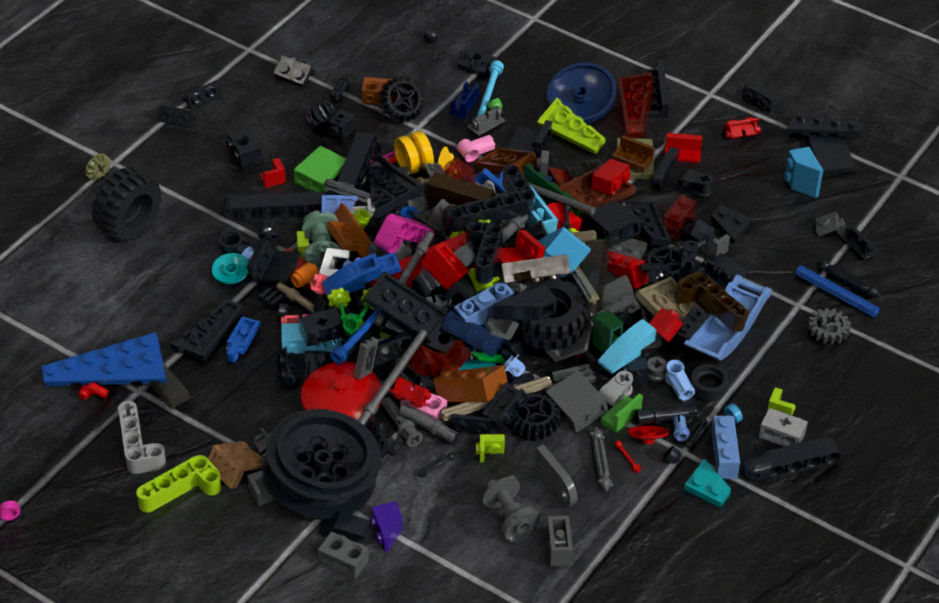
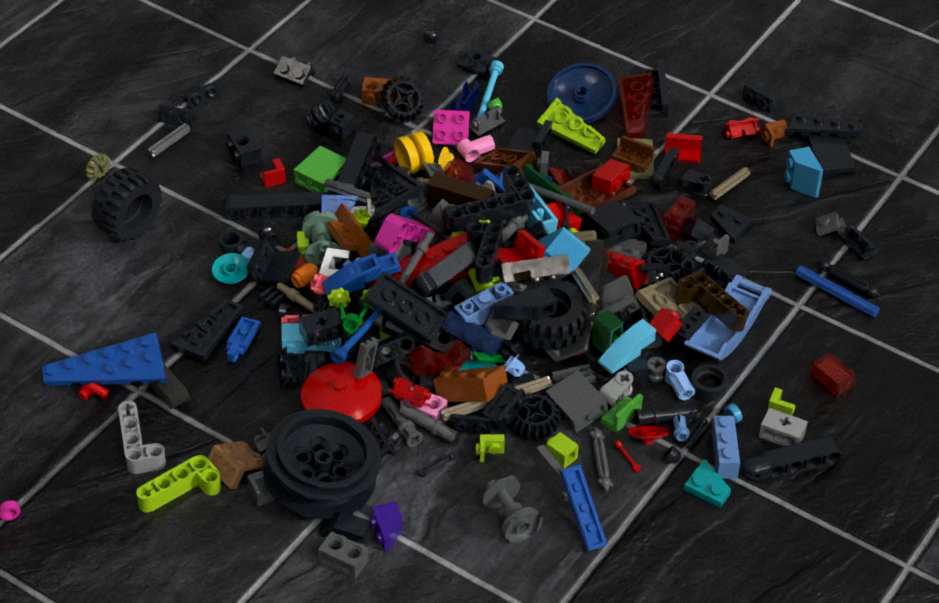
(168, 140): none -> dark grey axle
(371, 407): dark grey bar -> none
(445, 265): red panel -> none
(450, 127): none -> dark pink bracket
(559, 540): dark grey brick -> none
(562, 449): none -> lime brick
(583, 508): none -> blue tile
(729, 183): none -> dark tan axle
(773, 131): none -> dark orange bracket
(829, 326): dark grey gear -> none
(833, 374): none -> clear red brick

